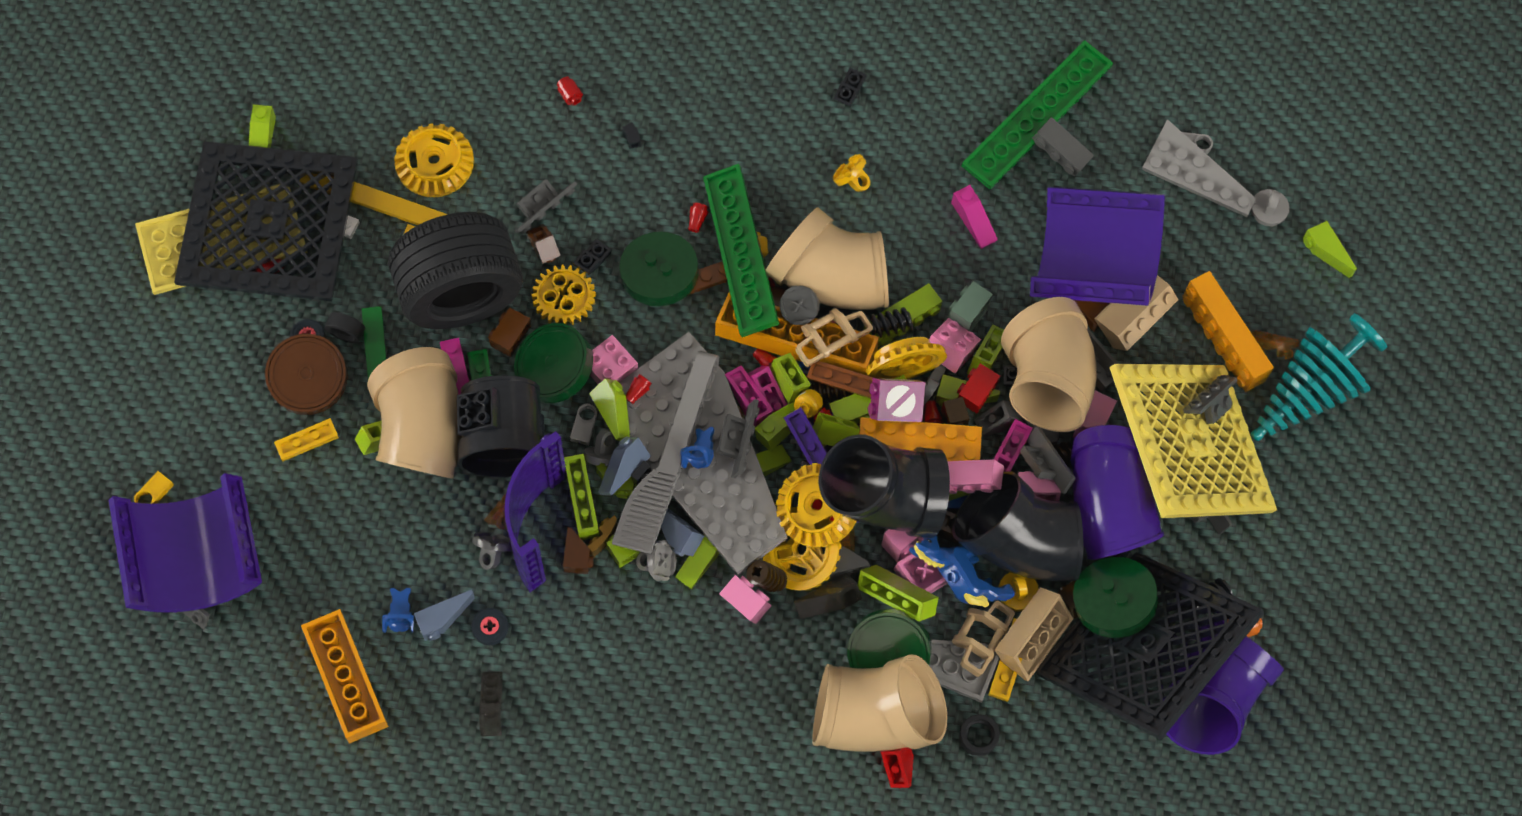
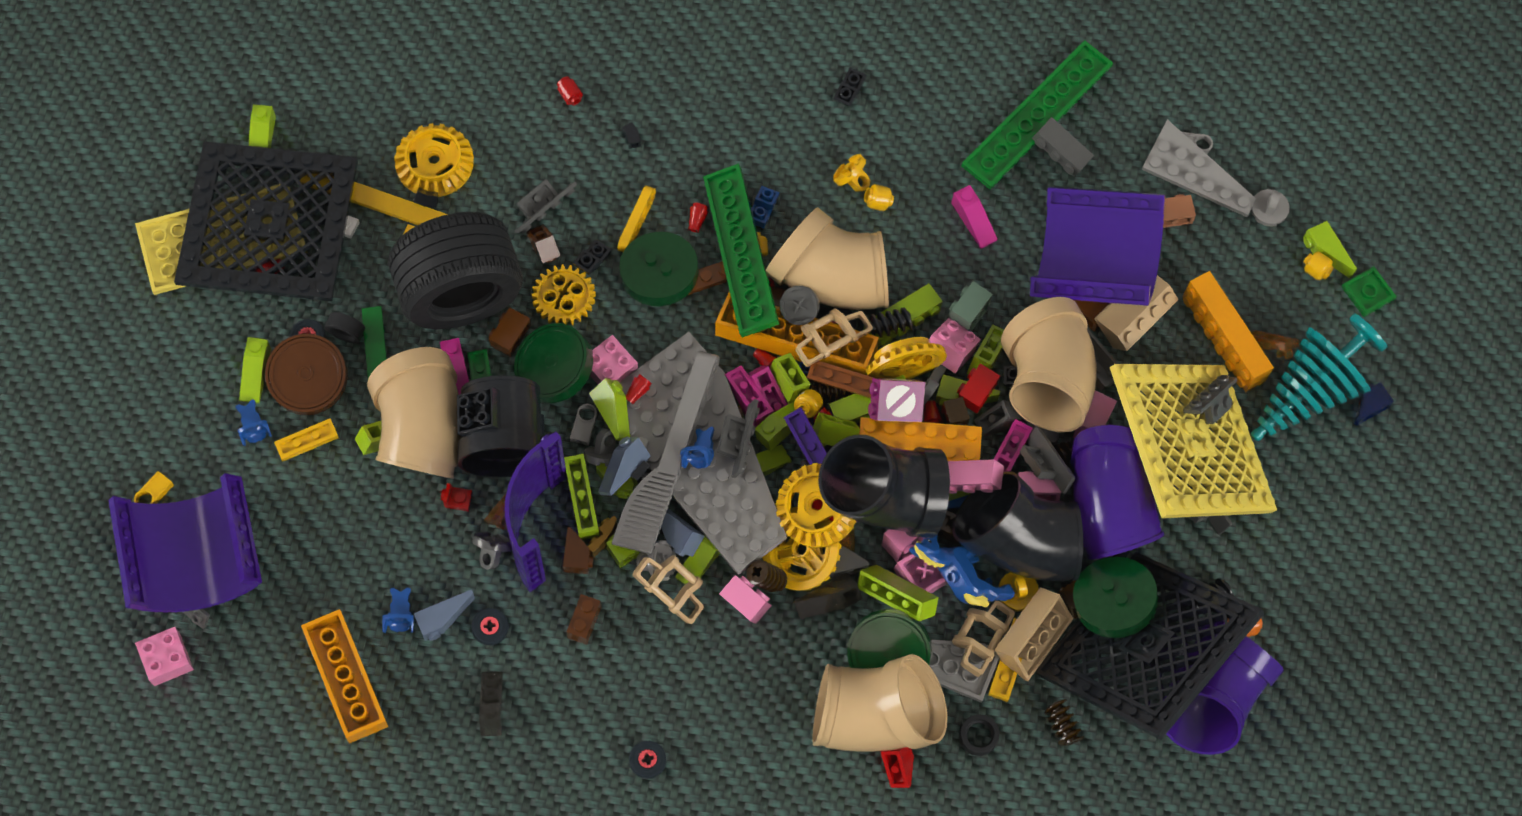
(164, 656): none -> bright pink brick
(253, 370): none -> lime slope
(253, 427): none -> blue hair
(426, 198): none -> black piece
(456, 498): none -> red bracket
(583, 619): none -> reddish brown brick
(637, 217): none -> yellow beam
(638, 754): none -> black bush
(685, 593): none -> tan bar
(764, 205): none -> blue slope
(878, 197): none -> yellow head
(1063, 724): none -> dark brown piece
(1179, 211): none -> nougat brick
(1318, 265): none -> yellow head
(1368, 291): none -> green tile
(1372, 403): none -> clear blue slope

